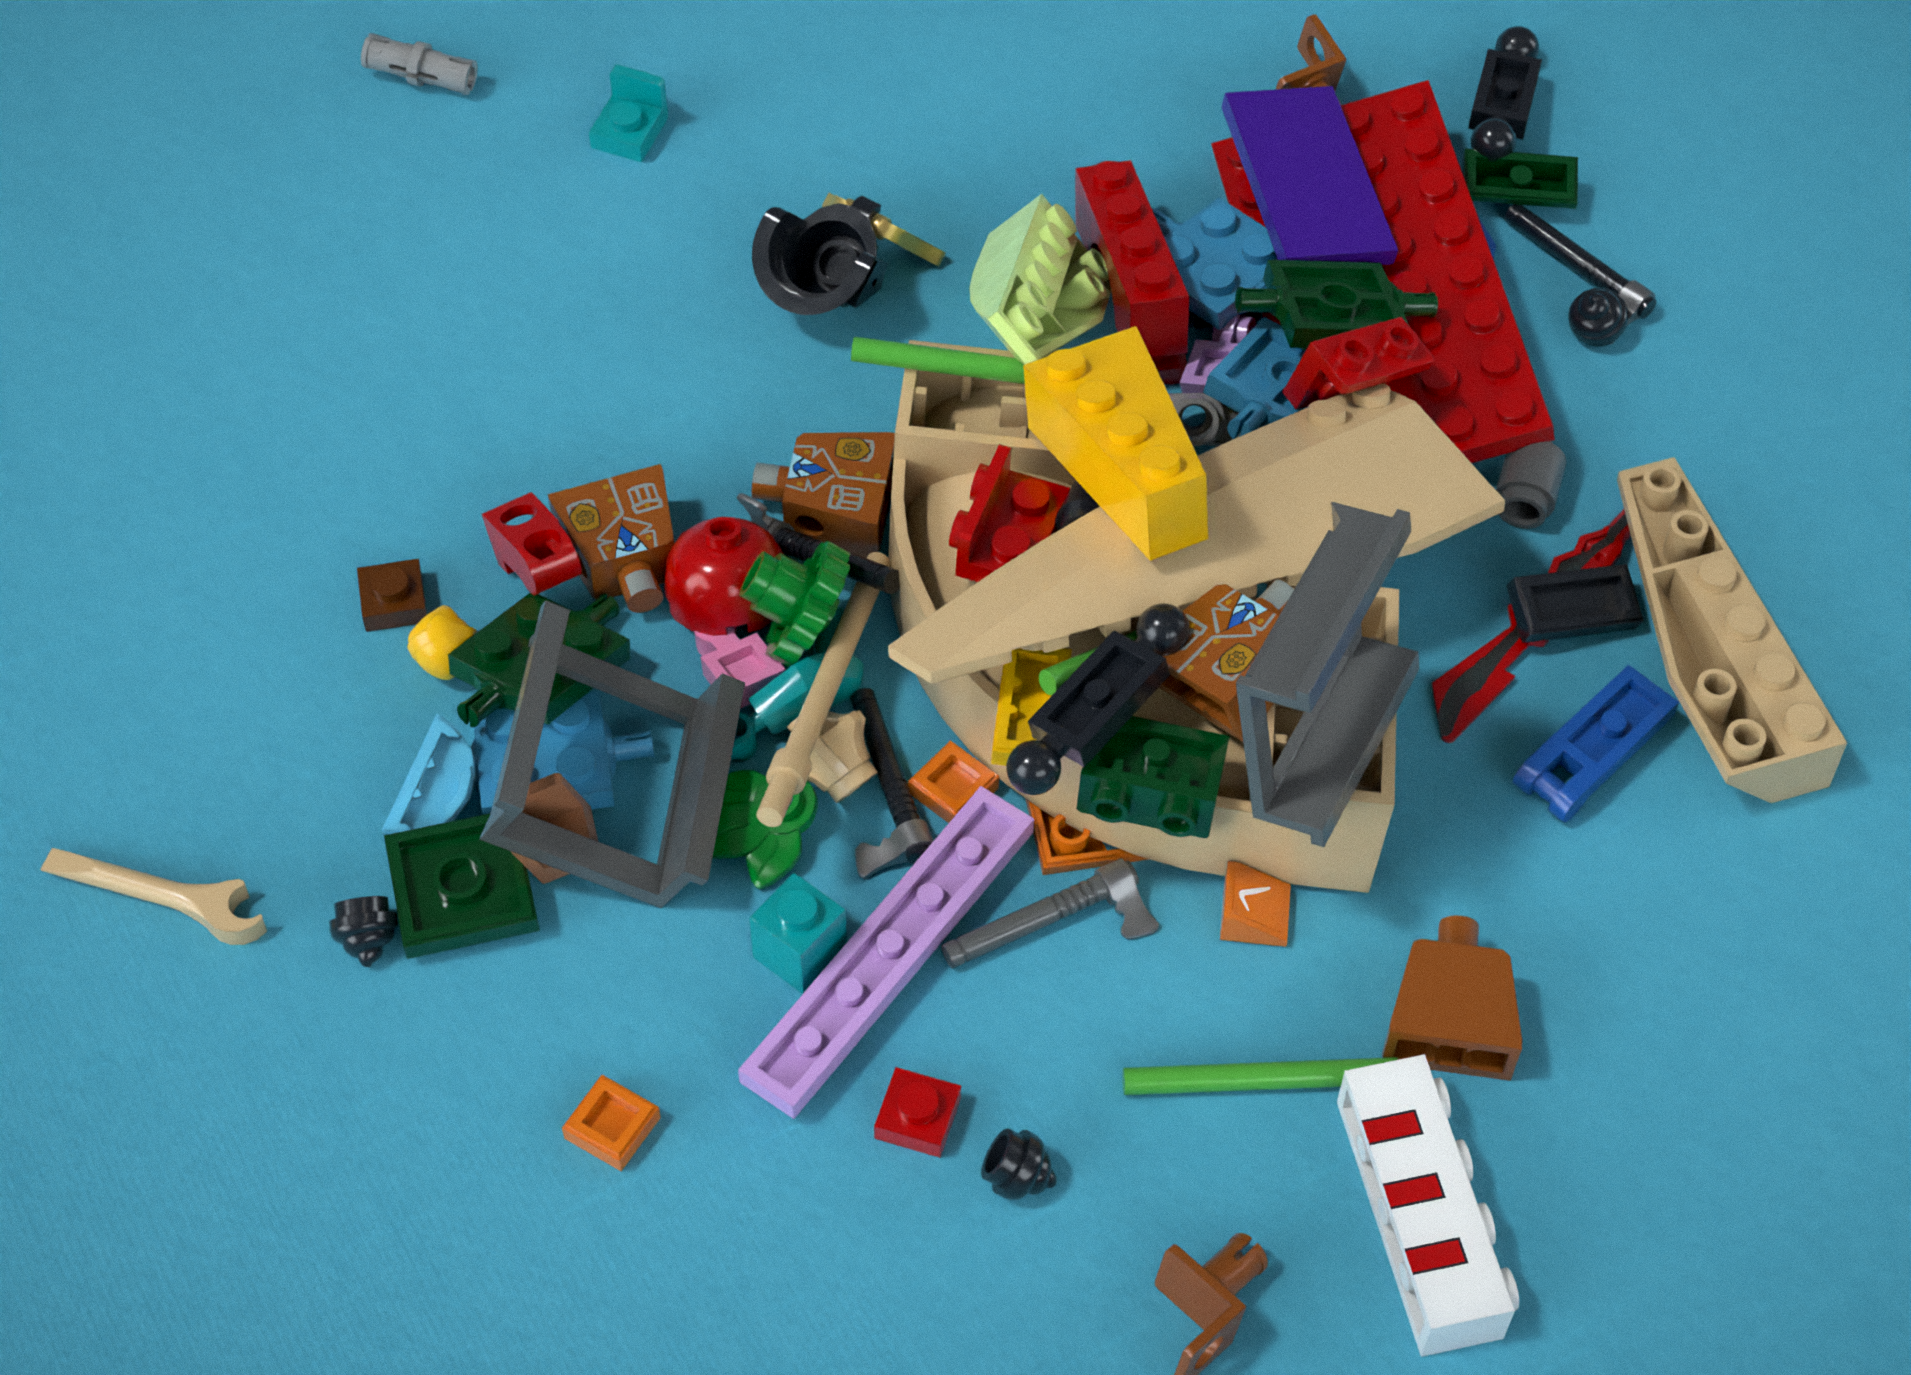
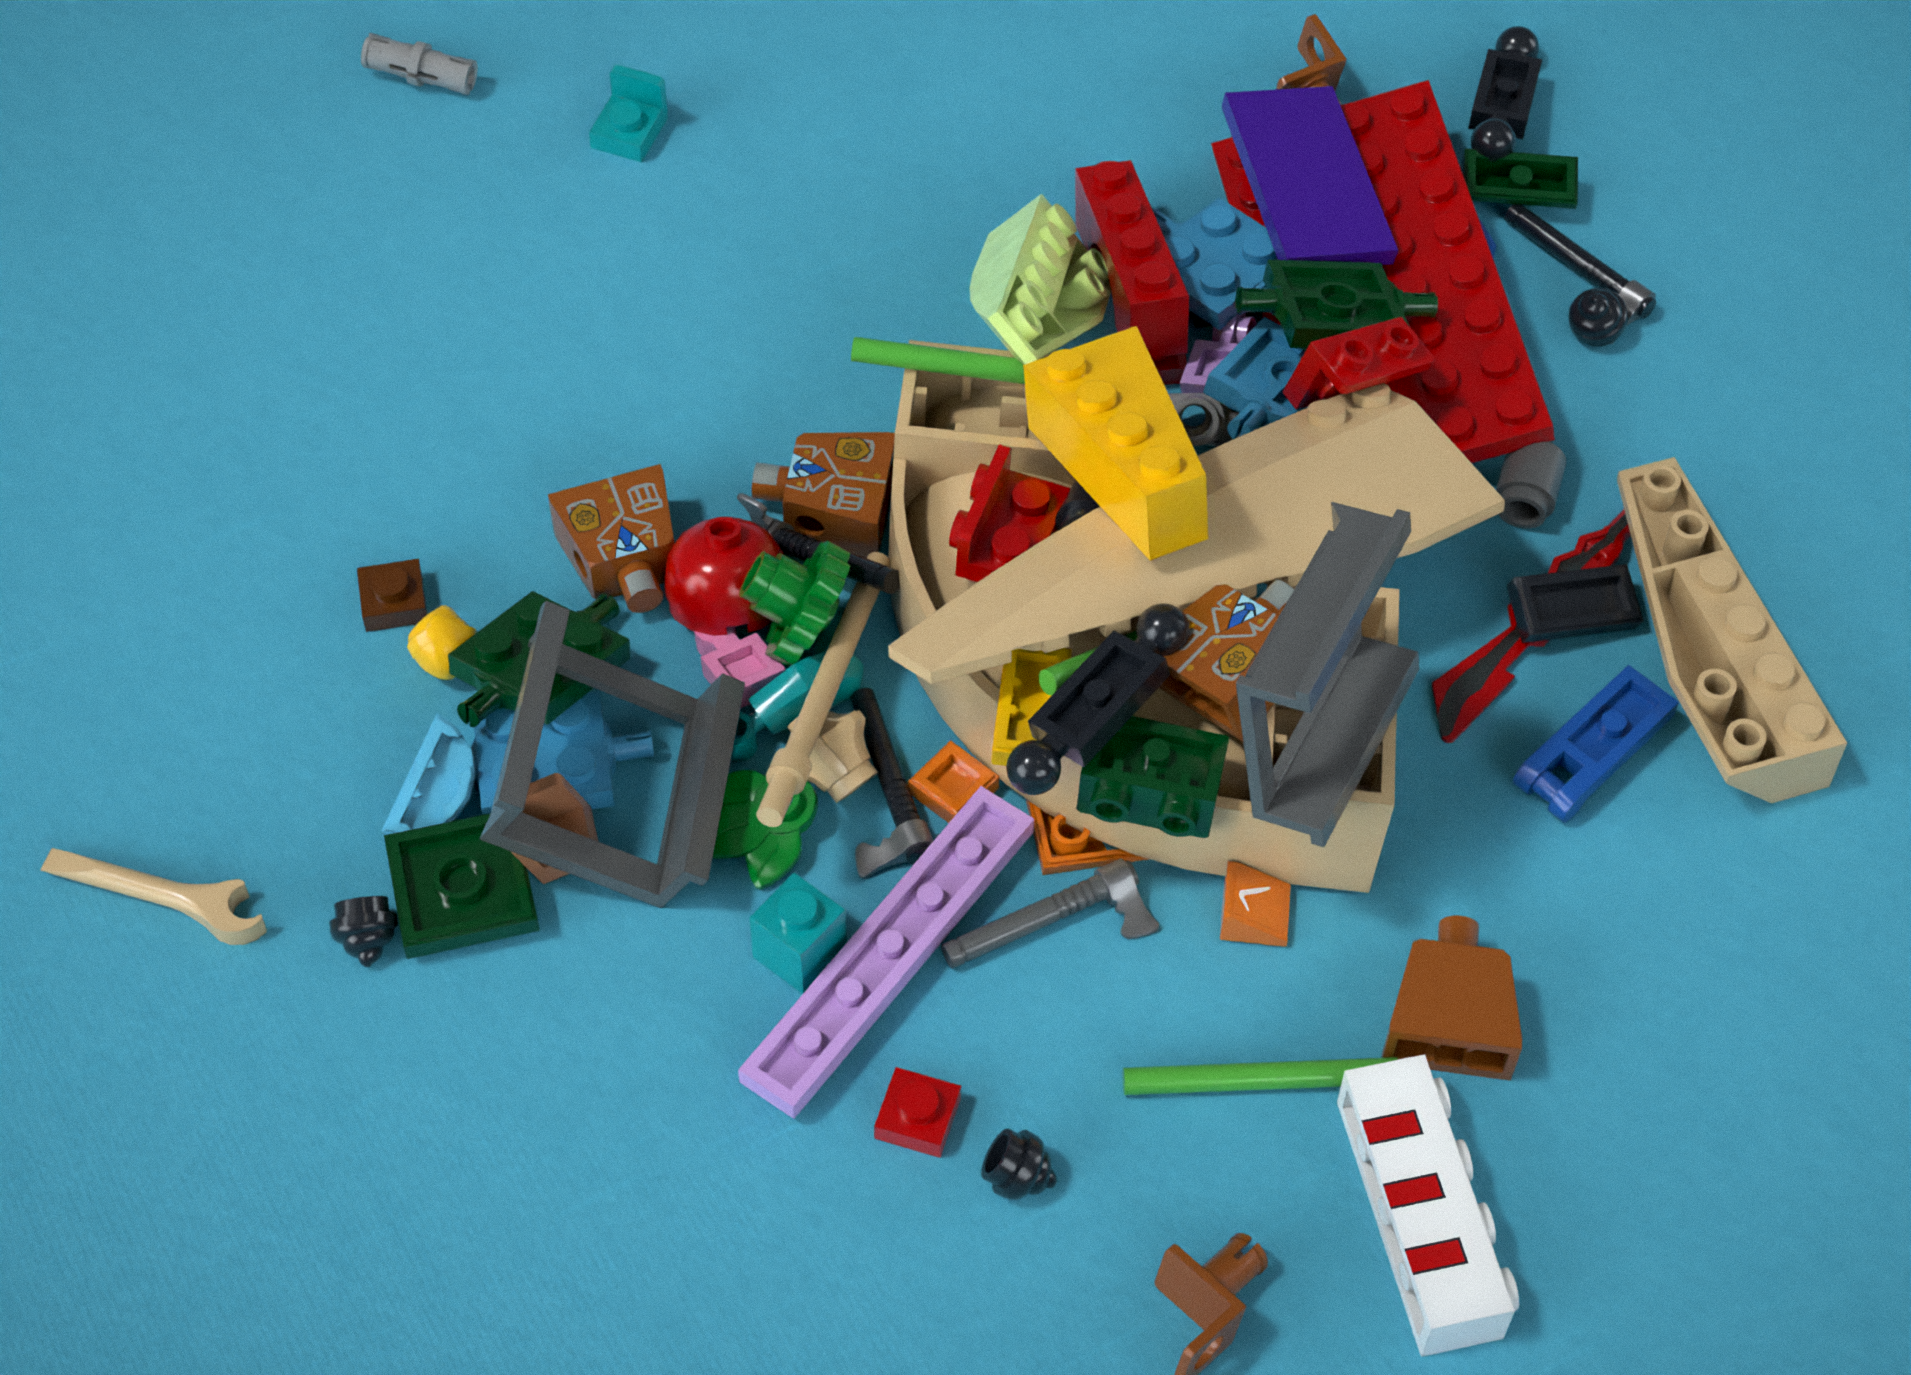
(535, 549): red leg -> none
(611, 1122): orange tile -> none
(828, 255): black helmet -> none

